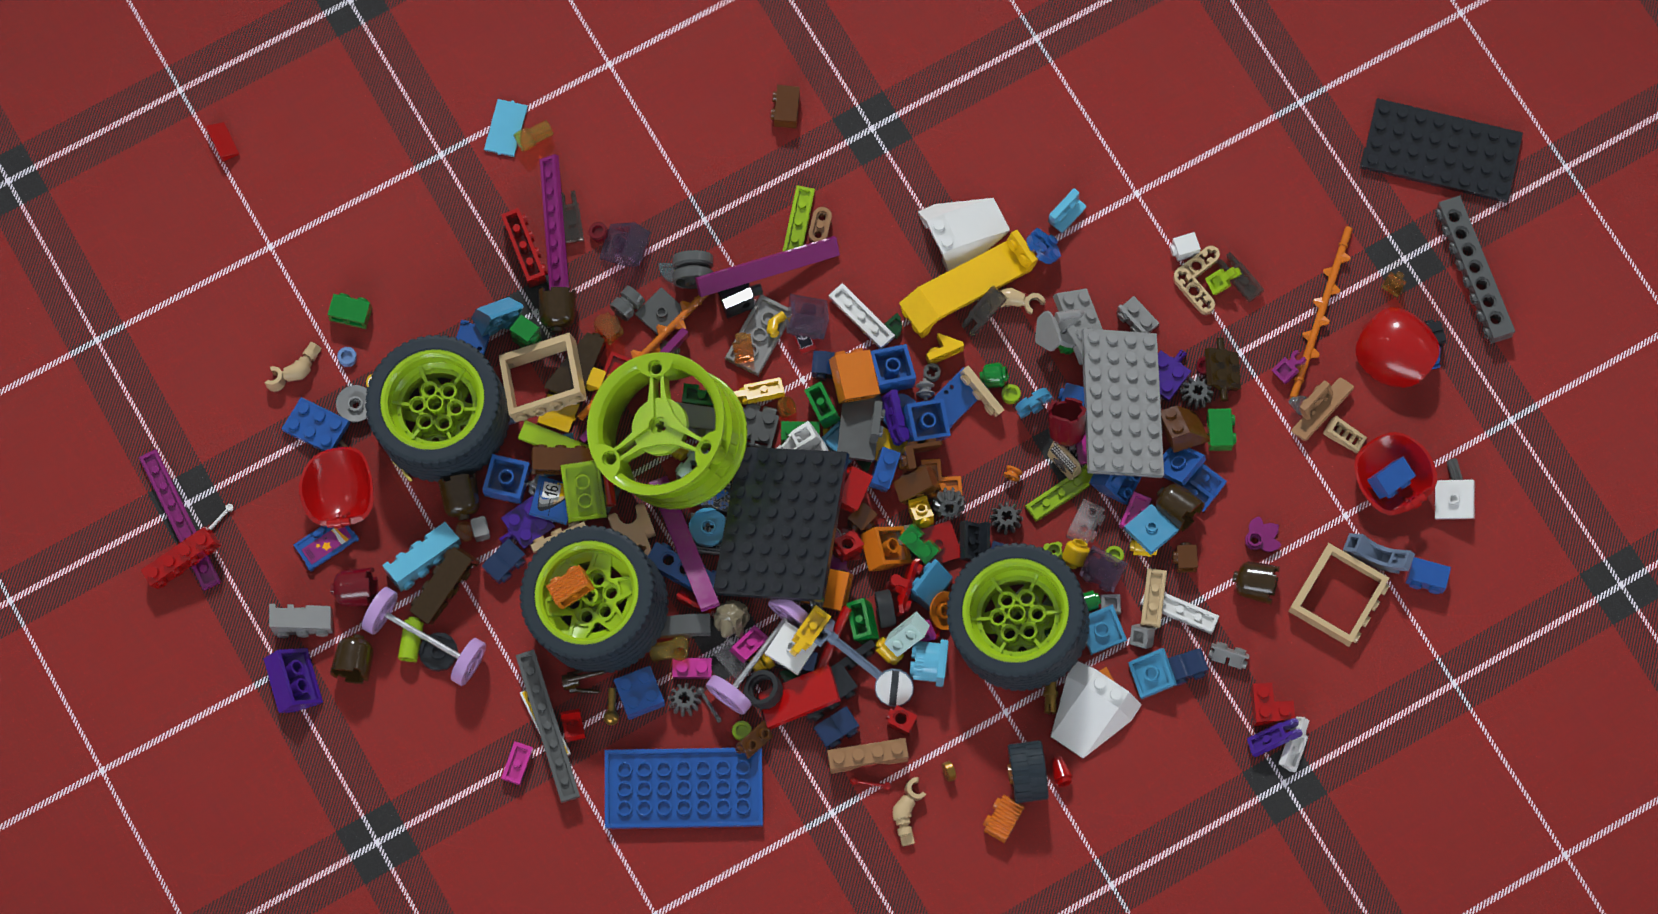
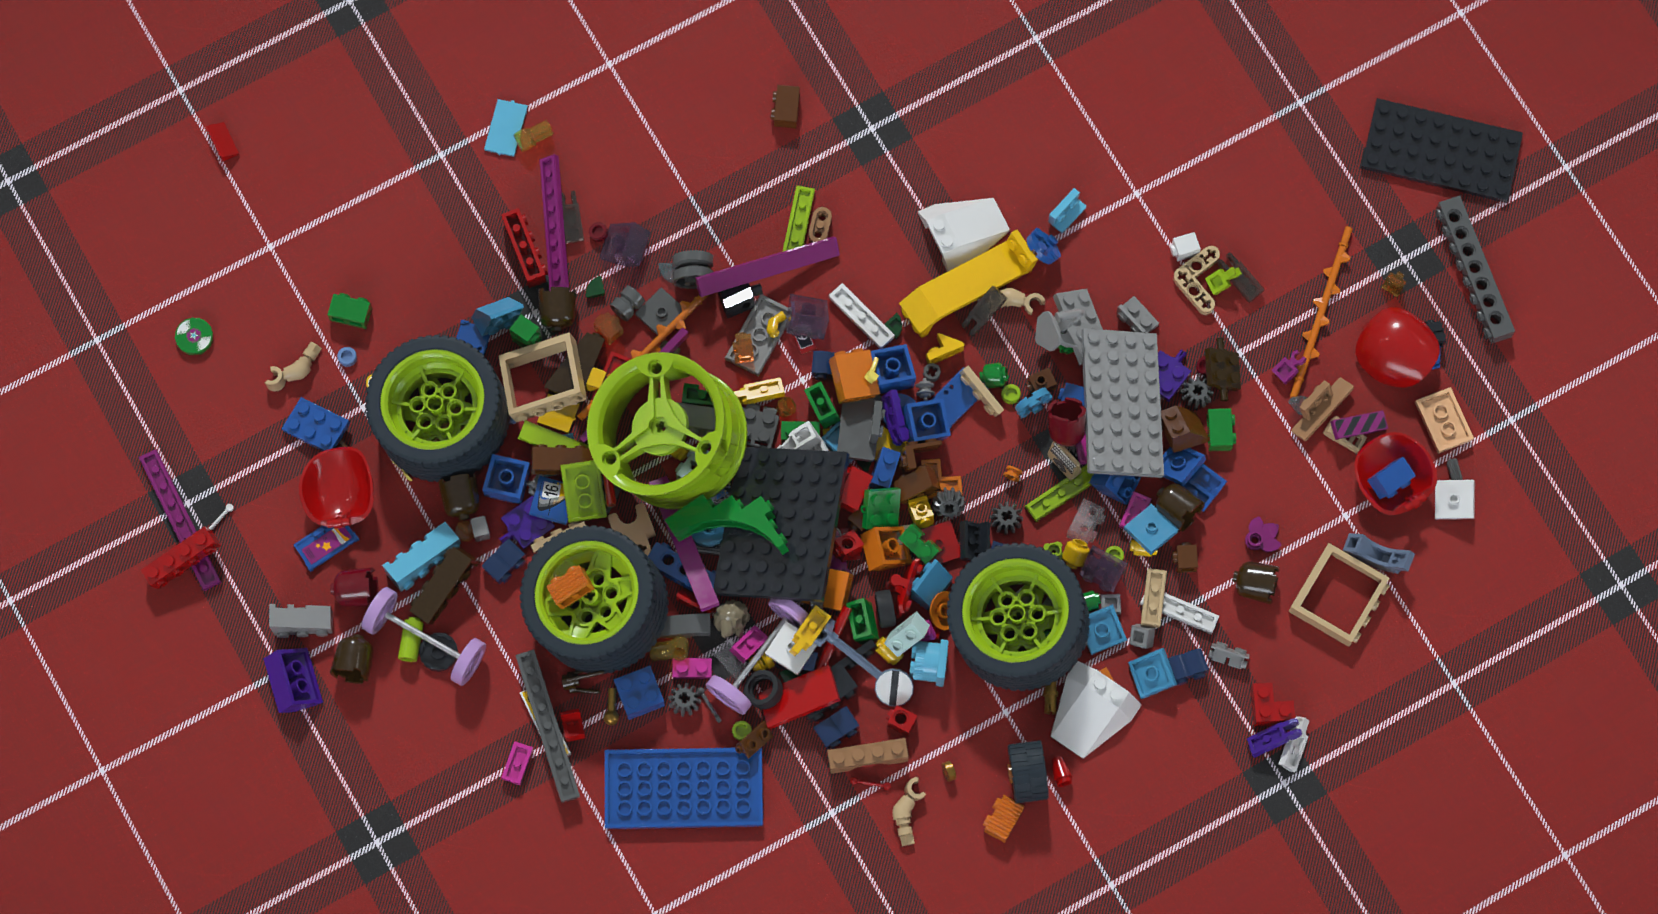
(194, 336): none -> green tile
(346, 400): light grey dish -> none
(595, 288): none -> dark green tile
(704, 515): none -> green arch
(871, 376): none -> light yellow hand
(881, 508): none -> green plate
(1040, 380): none -> reddish brown brick
(1359, 425): none -> magenta tile
(1428, 575): blue brick -> none
(1444, 420): none -> light nougat plate

